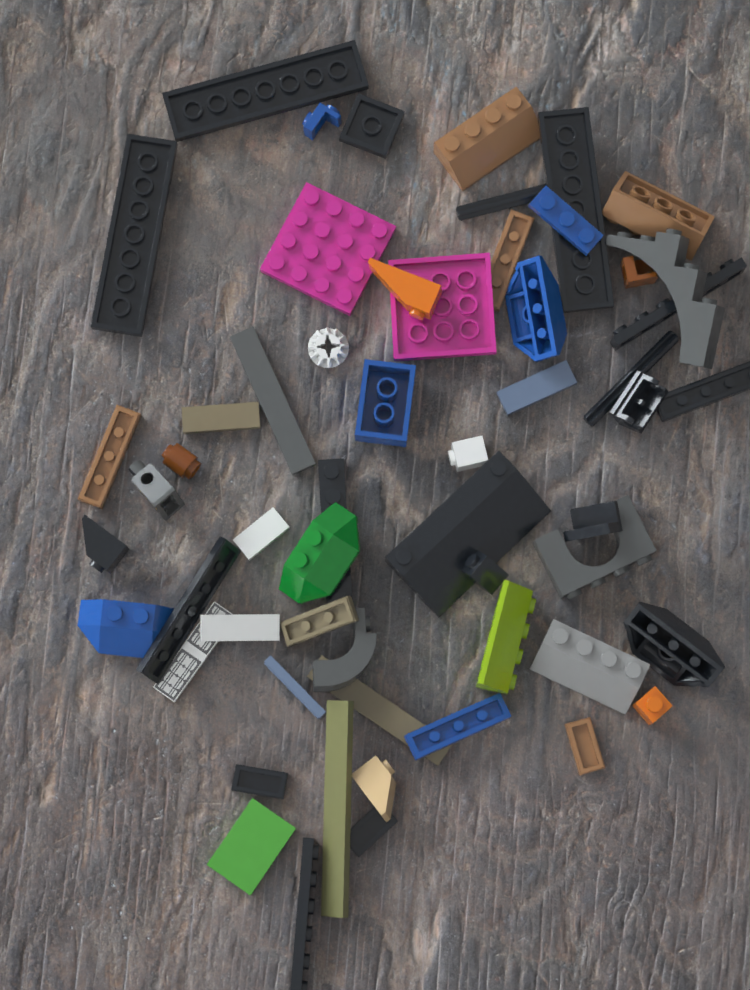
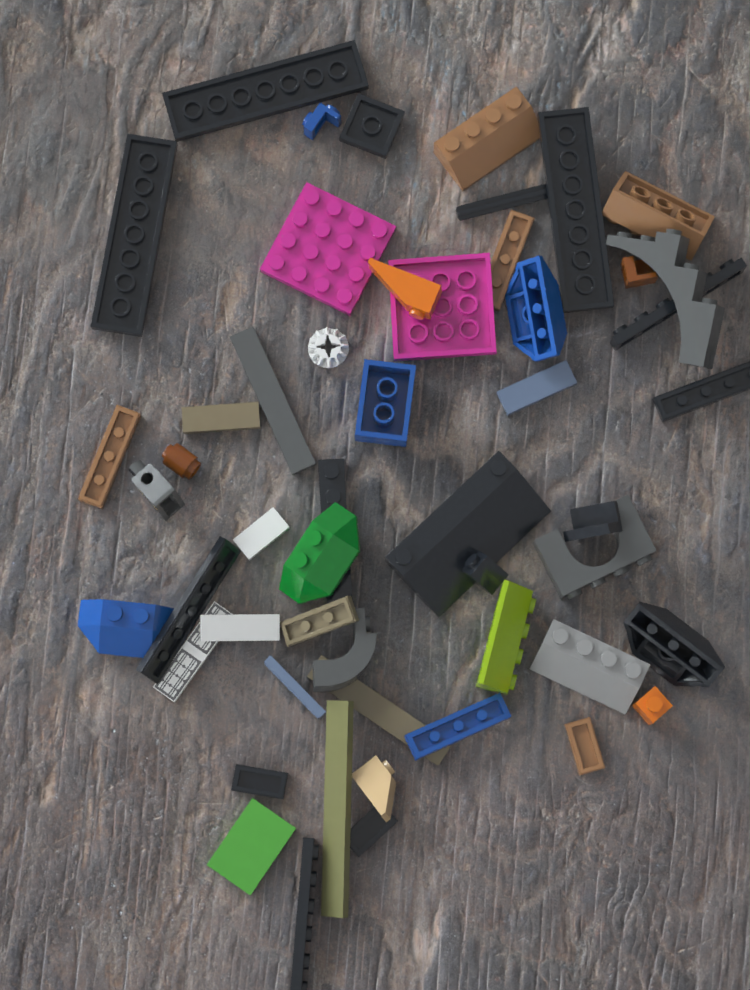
(102, 547): black slope -> none
(468, 453): white brick -> none
(565, 220): blue plate -> none
(638, 402): black hinge -> none
(642, 365): black axle -> none

